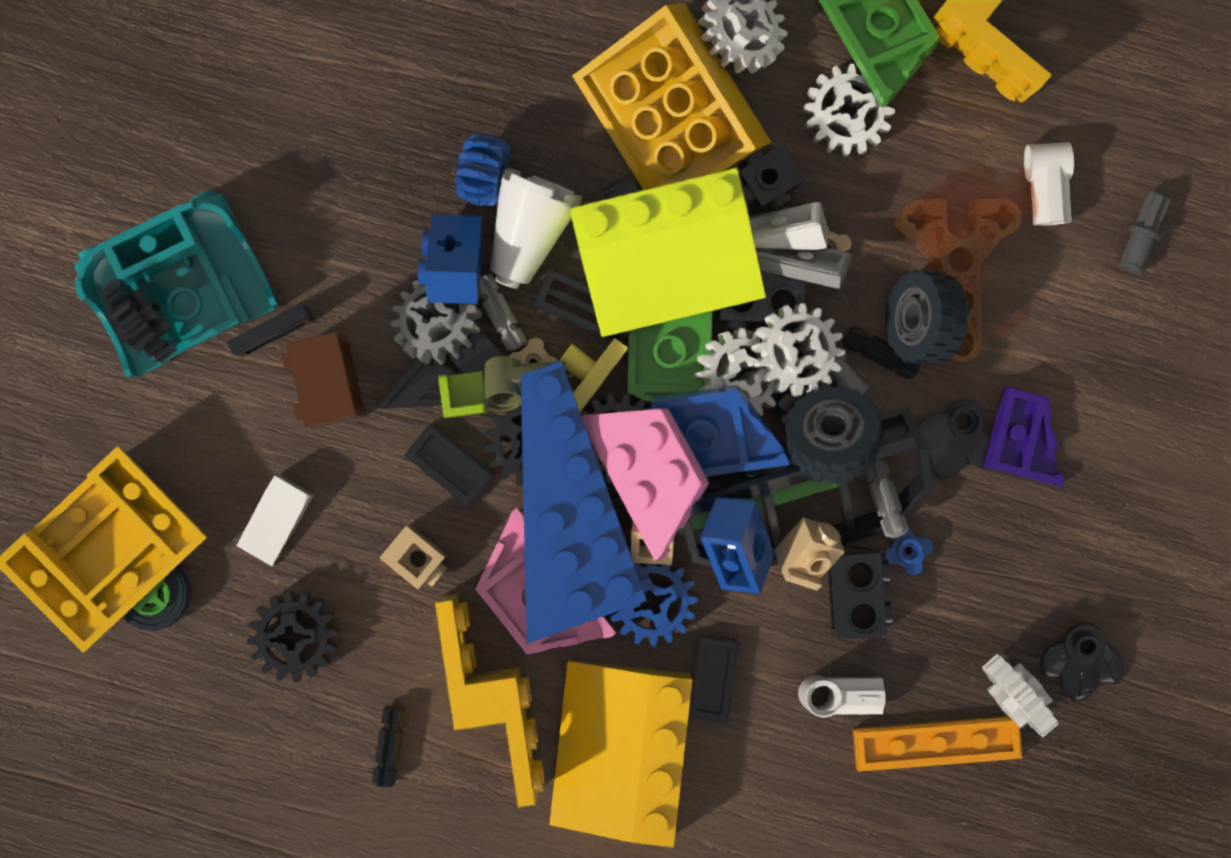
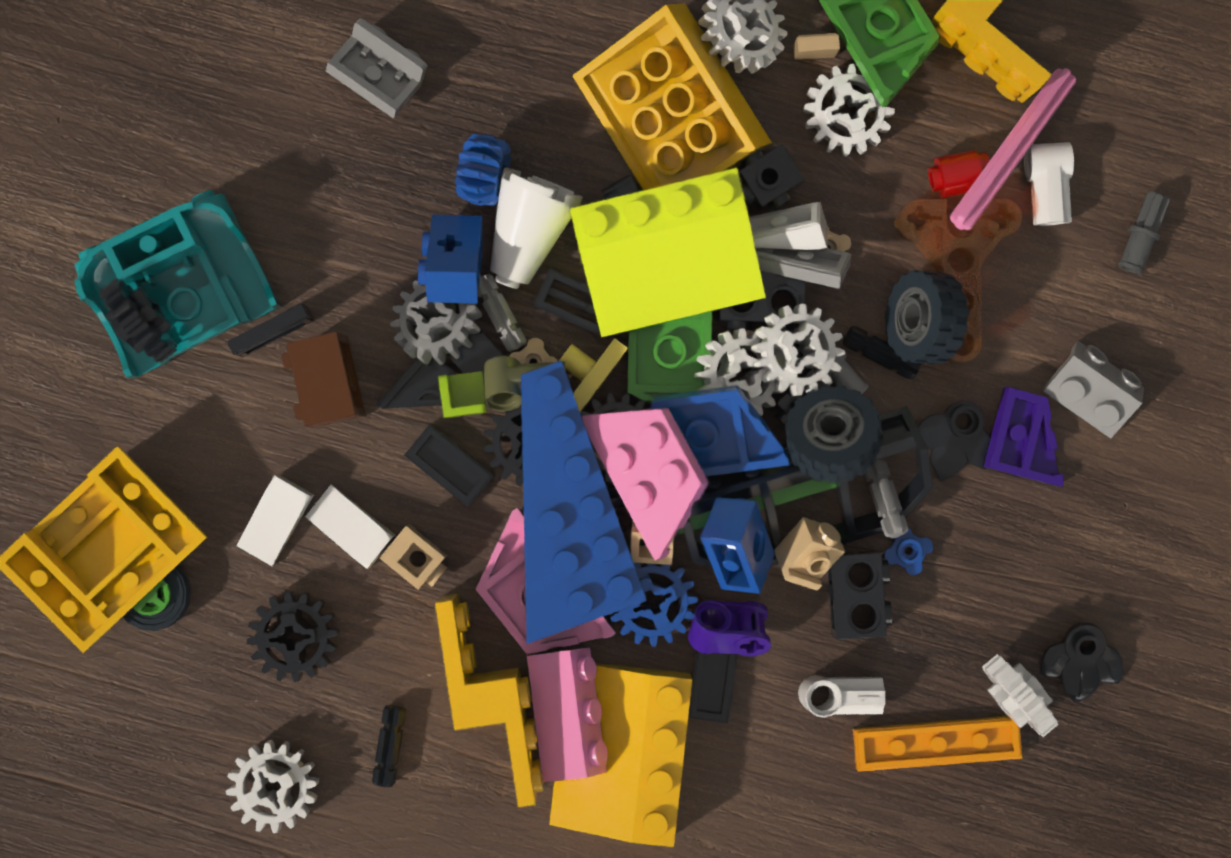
(265, 771): none -> white gear
(350, 526): none -> white slope
(378, 68): none -> light grey bracket
(567, 715): none -> bright pink brick
(732, 629): none -> dark purple piece
(816, 46): none -> tan tile
(956, 172): none -> red brick
(1013, 149): none -> bright pink axle
(1096, 389): none -> light grey bracket

